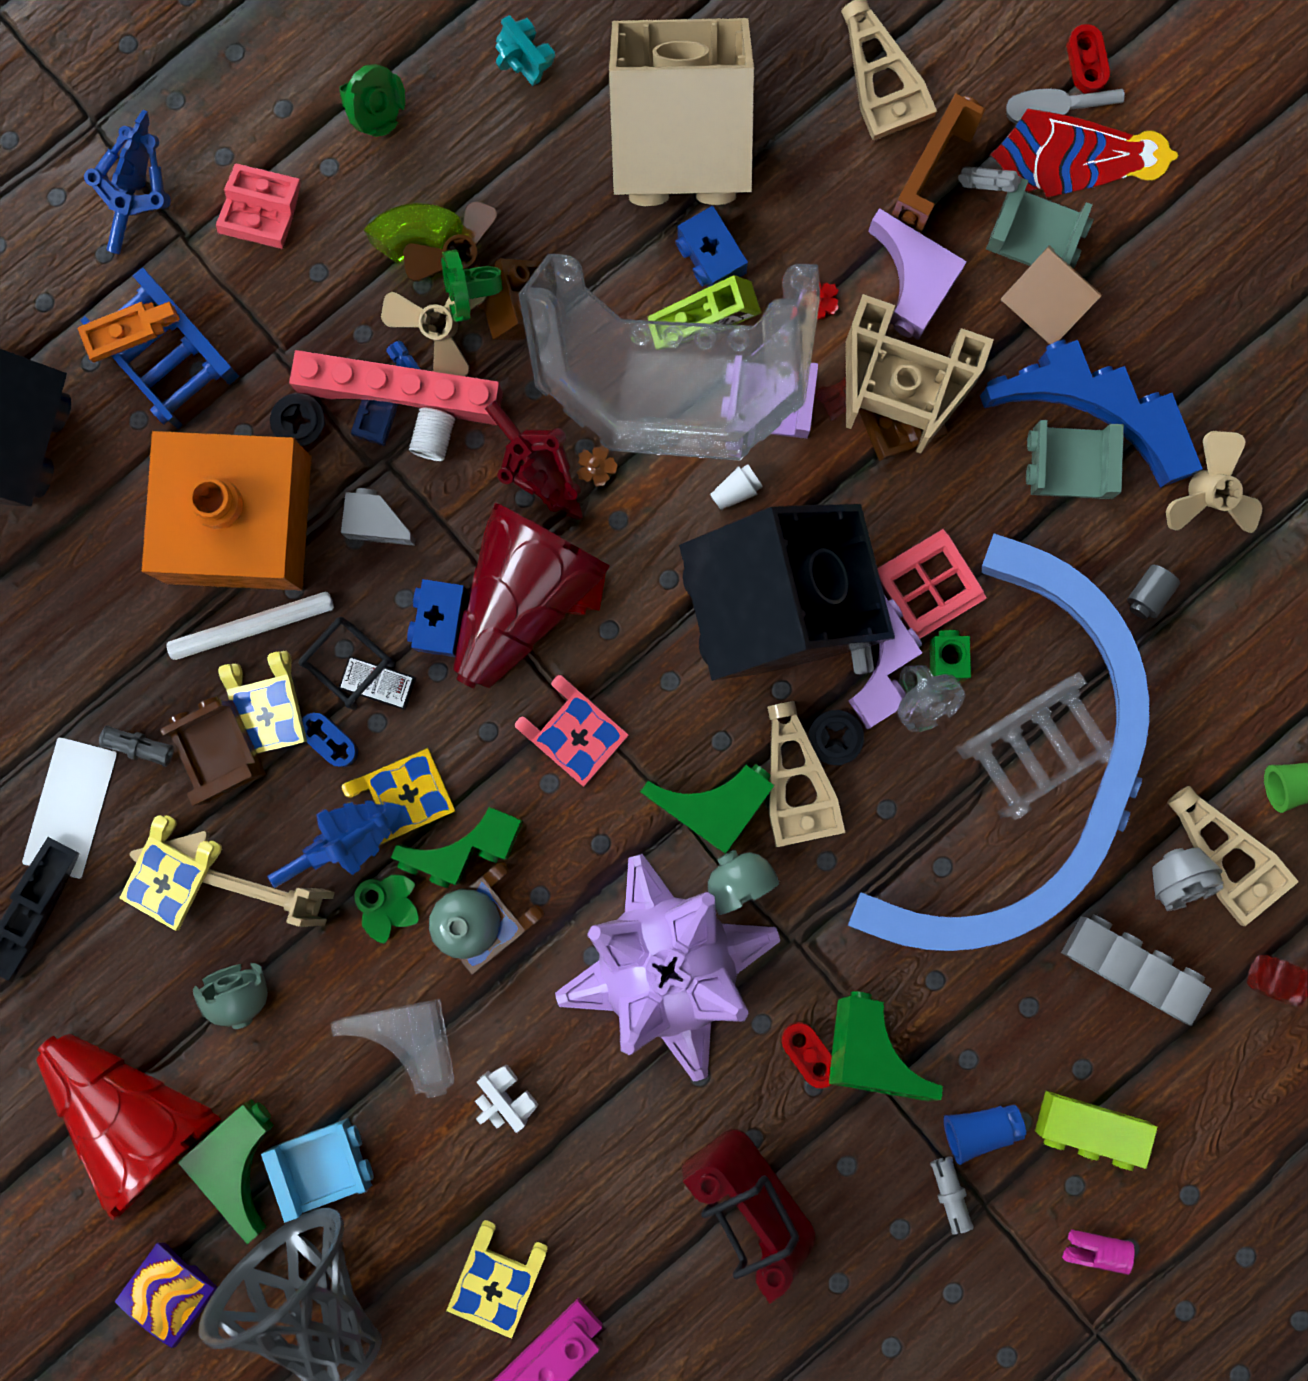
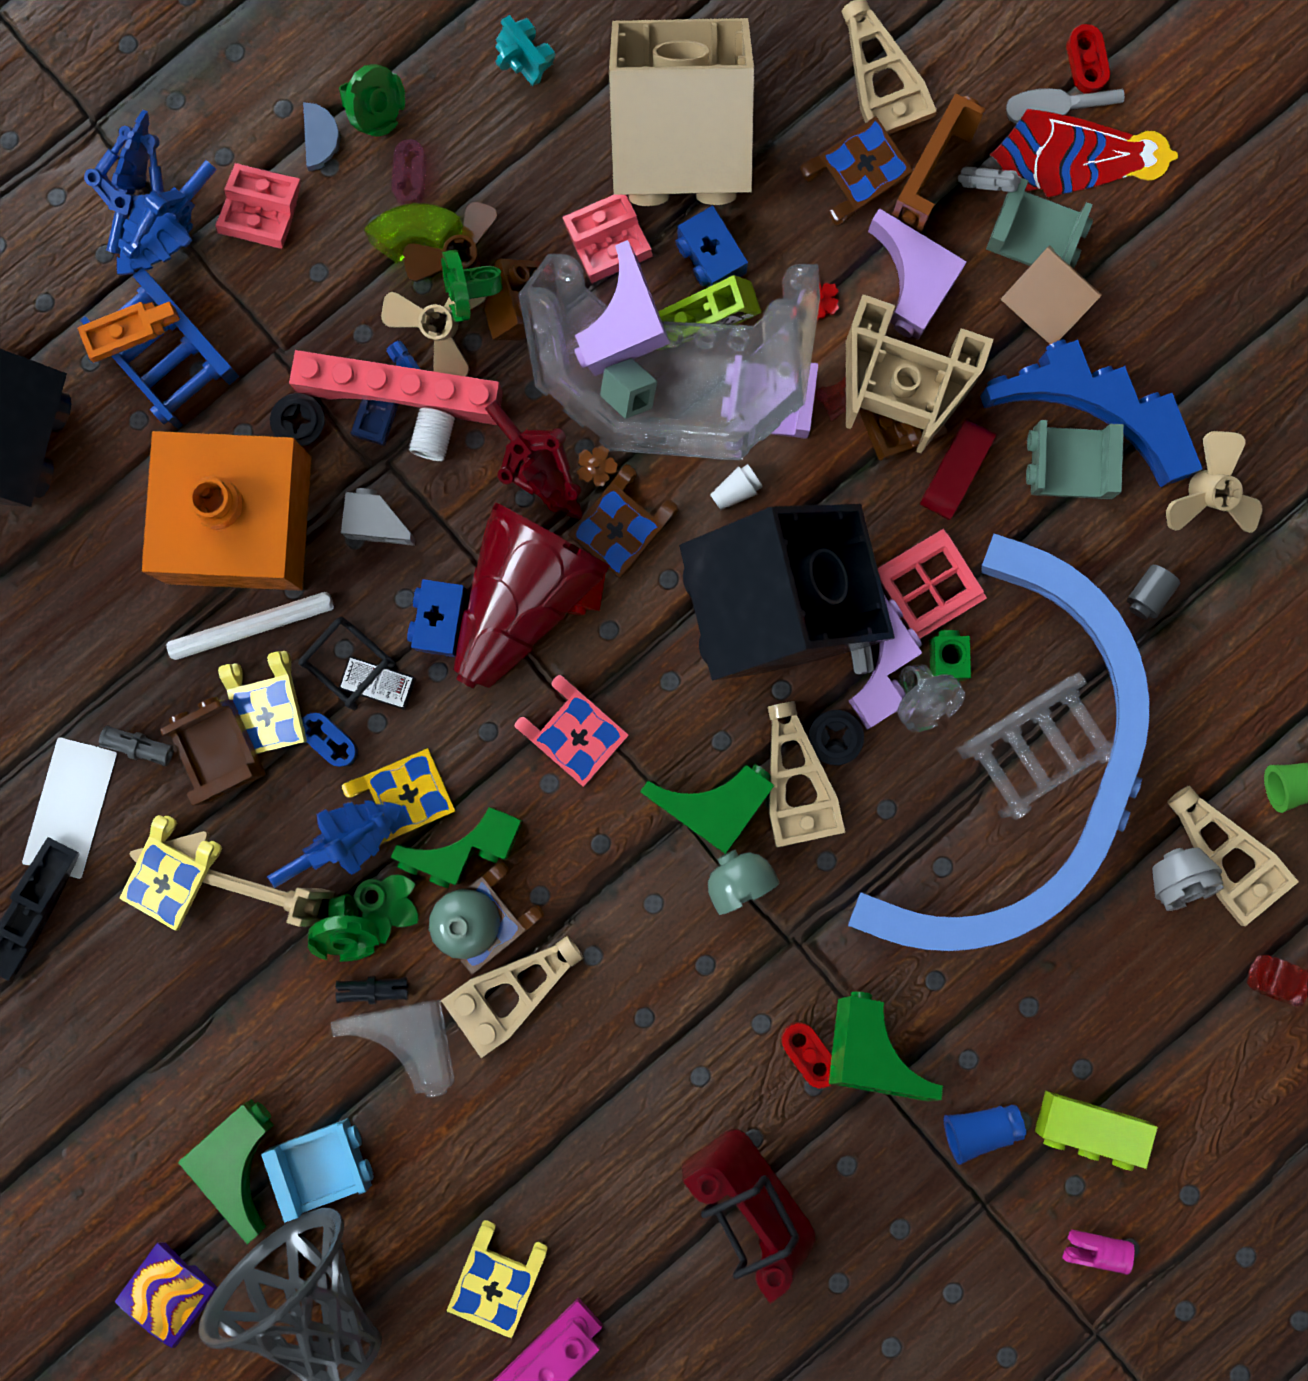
(118, 1118): red cone -> none
(160, 225): none -> blue bar
(232, 996): sand green cylinder -> none
(321, 136): none -> sand blue tile
(343, 932): none -> green tile
(371, 990): none -> black pin
(402, 172): none -> clear pink beam
(478, 1018): none -> tan plate
(514, 1111): white hips -> none
(600, 228): none -> coral slope
(618, 527): none -> reddish brown flag
(628, 325): none -> lavender arch
(628, 388): none -> sand green brick
(644, 941): lavender piece -> none
(862, 166): none -> reddish brown flag
(952, 1195): light grey pin -> none
(957, 469): none -> dark red beam
(1136, 970): light grey brick -> none

